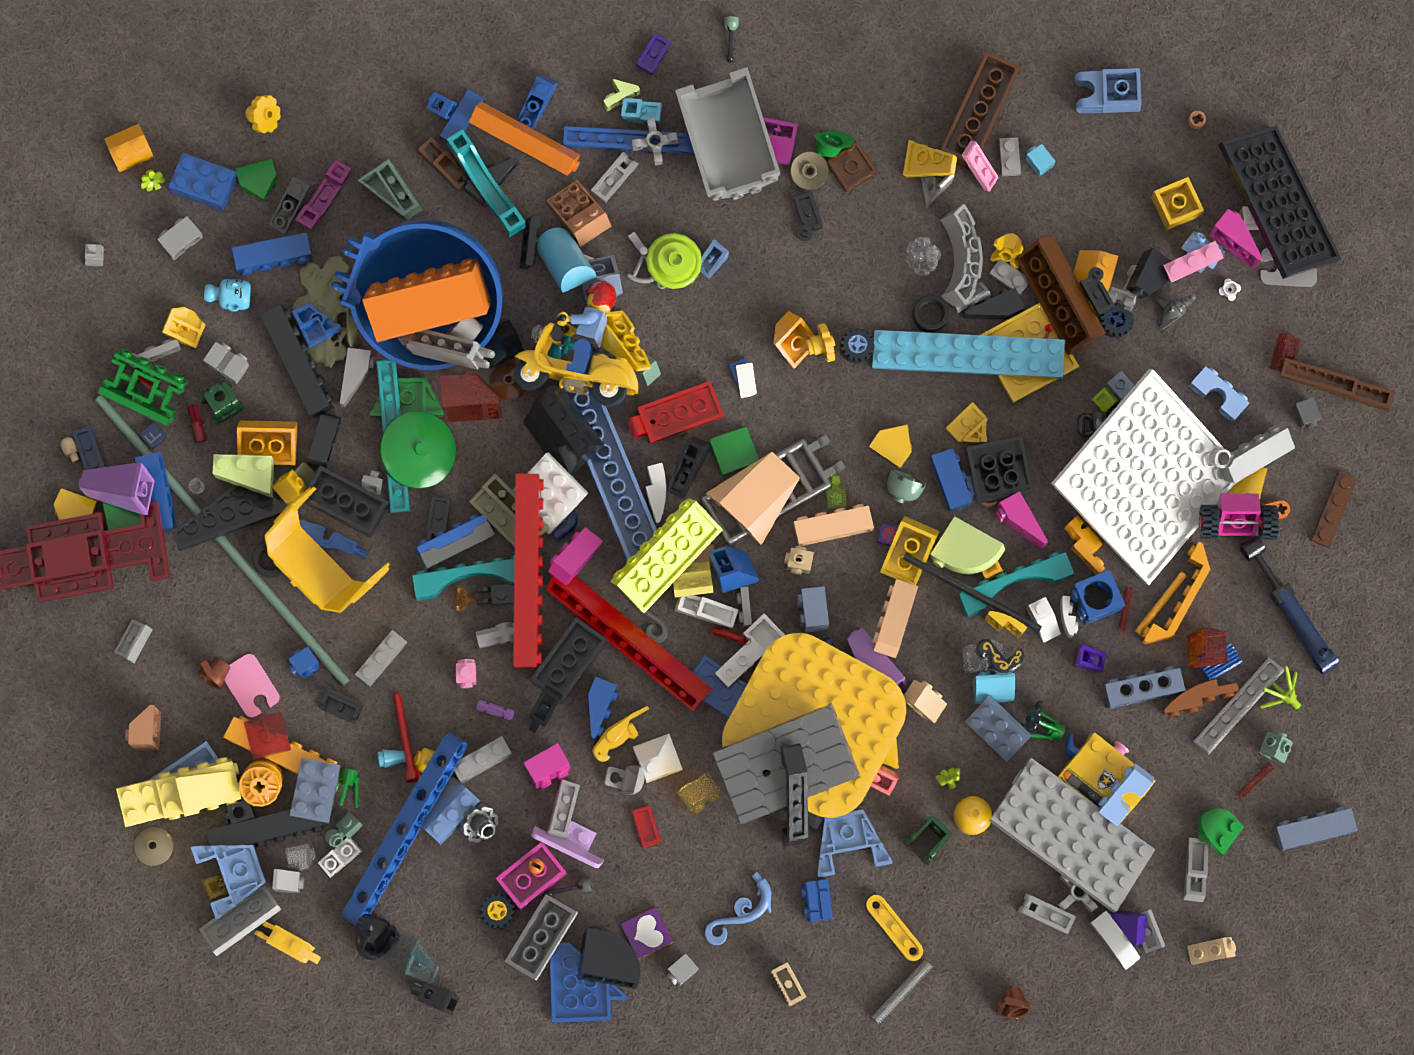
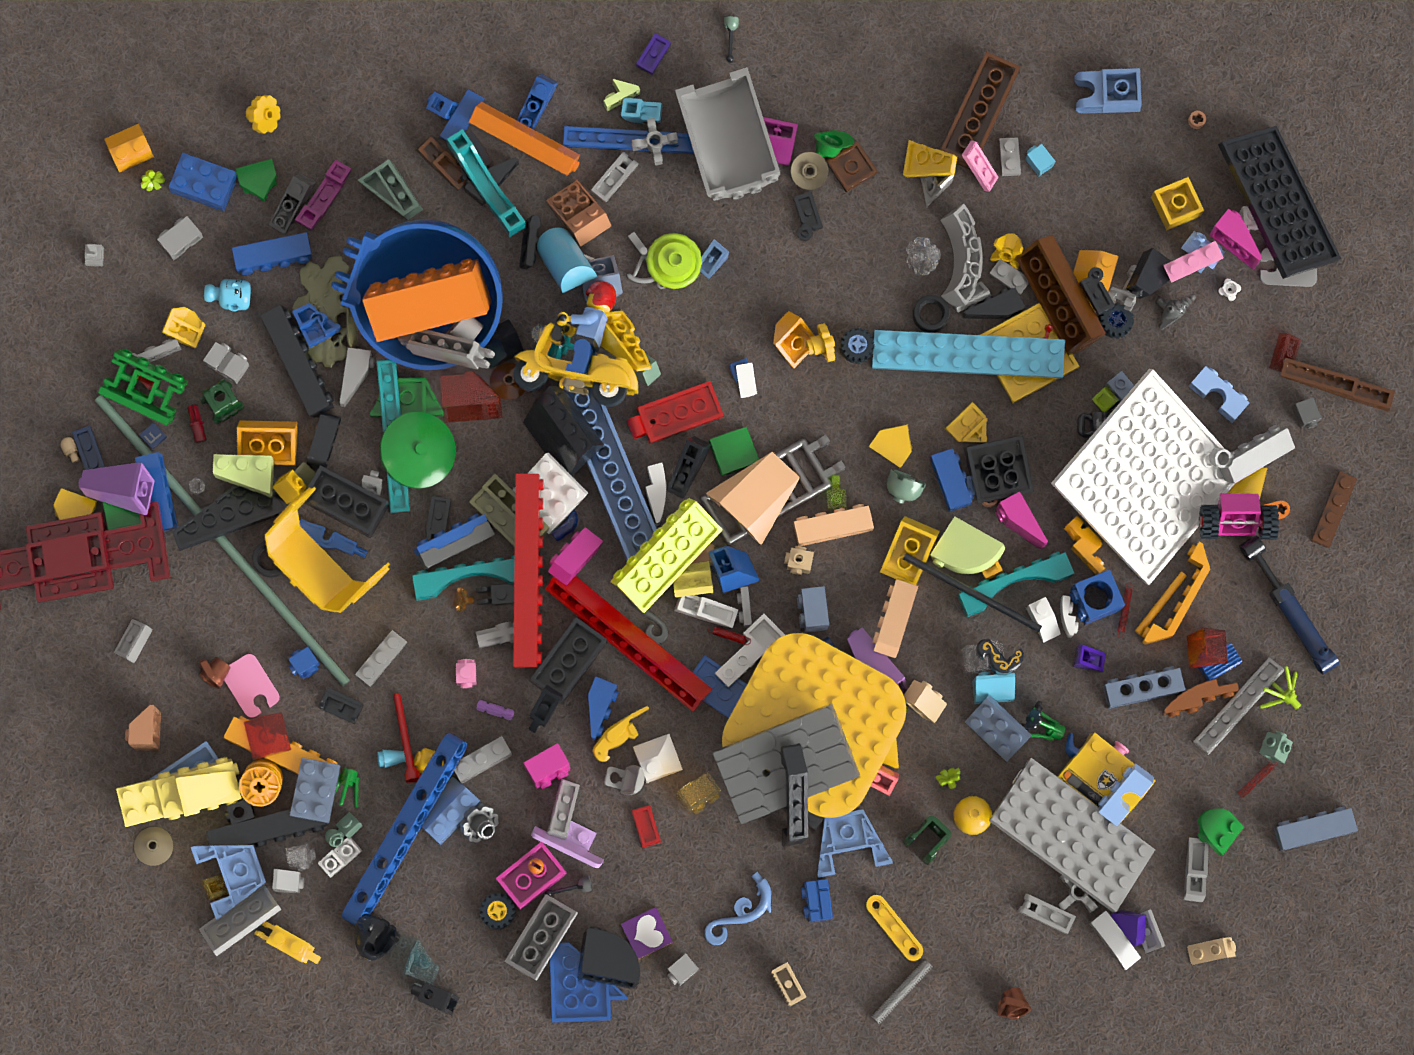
(887, 534): tile -> none
(999, 620): yellow slope -> none

